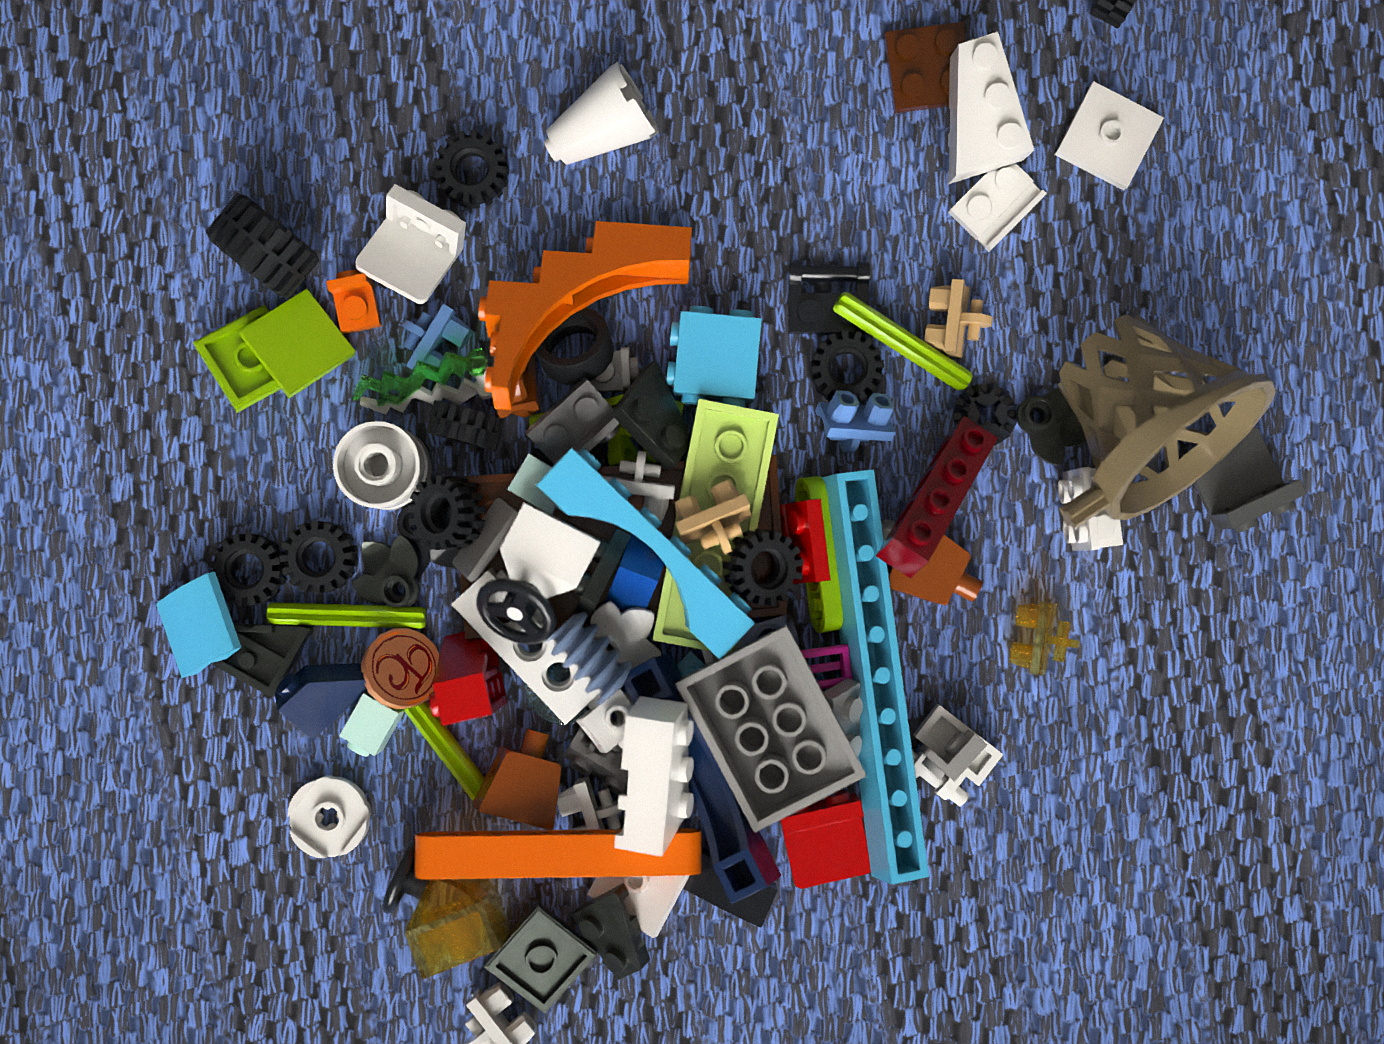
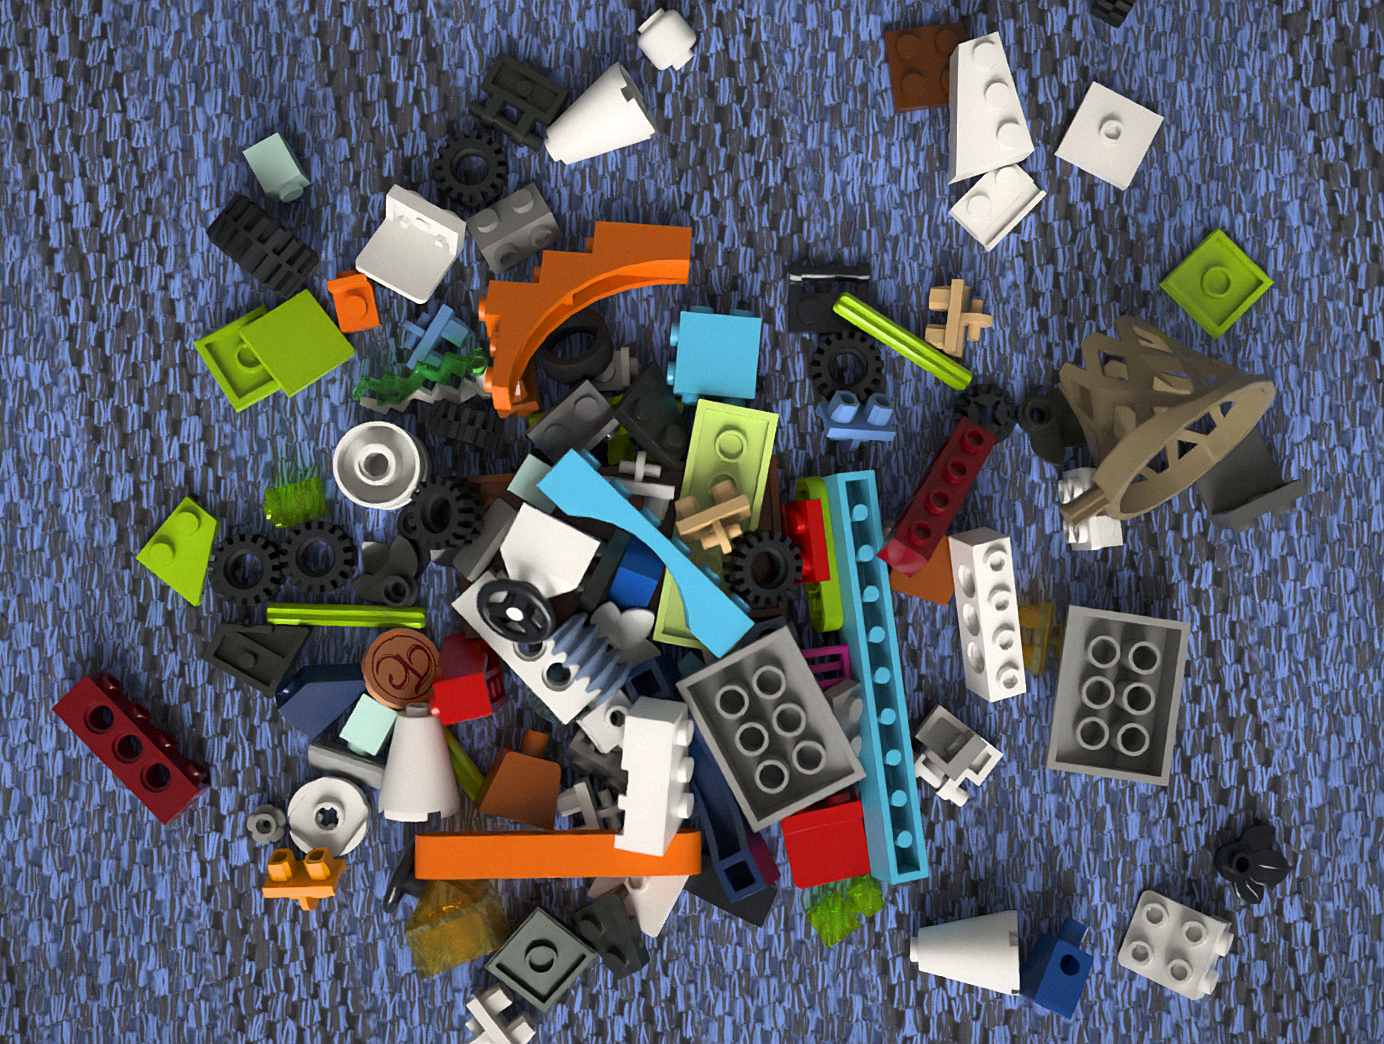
(83, 713): none -> dark red brick
(182, 549): none -> lime wing
(198, 624): medium azure slope -> none
(277, 168): none -> light aqua brick
(277, 823): none -> light grey plate
(296, 503): none -> clear neon green bracket
(303, 879): none -> light orange hips
(346, 763): none -> light grey slope
(418, 769): none -> white cone
(514, 228): none -> light grey bracket
(526, 92): none -> pearl dark grey plate
(667, 39): none -> white head
(835, 917): none -> clear neon green plate
(972, 951): none -> white cone
(987, 613): none -> white brick
(1057, 969): none -> blue torso
(1117, 695): none -> light grey slope
(1175, 945): none -> white bracket
(1216, 283): none -> lime tile
(1257, 863): none -> black plate

